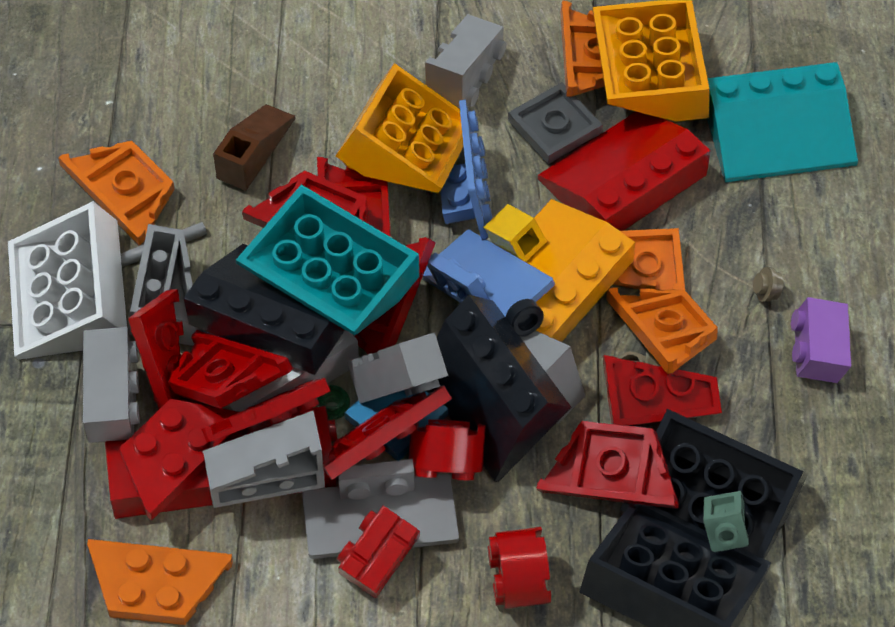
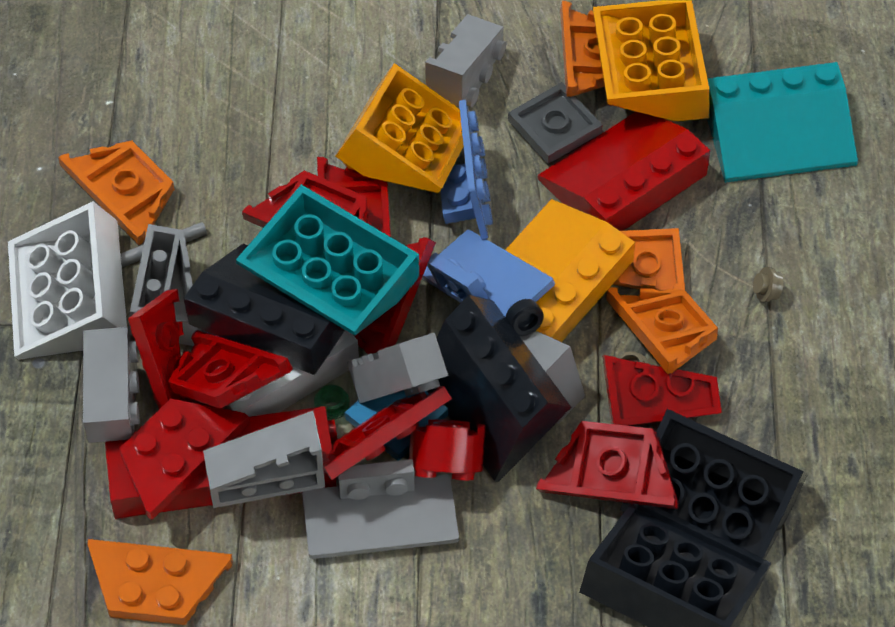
(250, 145): reddish brown slope -> none
(270, 411): red wing -> none
(378, 550): red brick -> none
(515, 232): yellow brick -> none
(521, 568): red brick -> none
(725, 521): sand green bracket -> none
(821, 340): medium lavender brick -> none

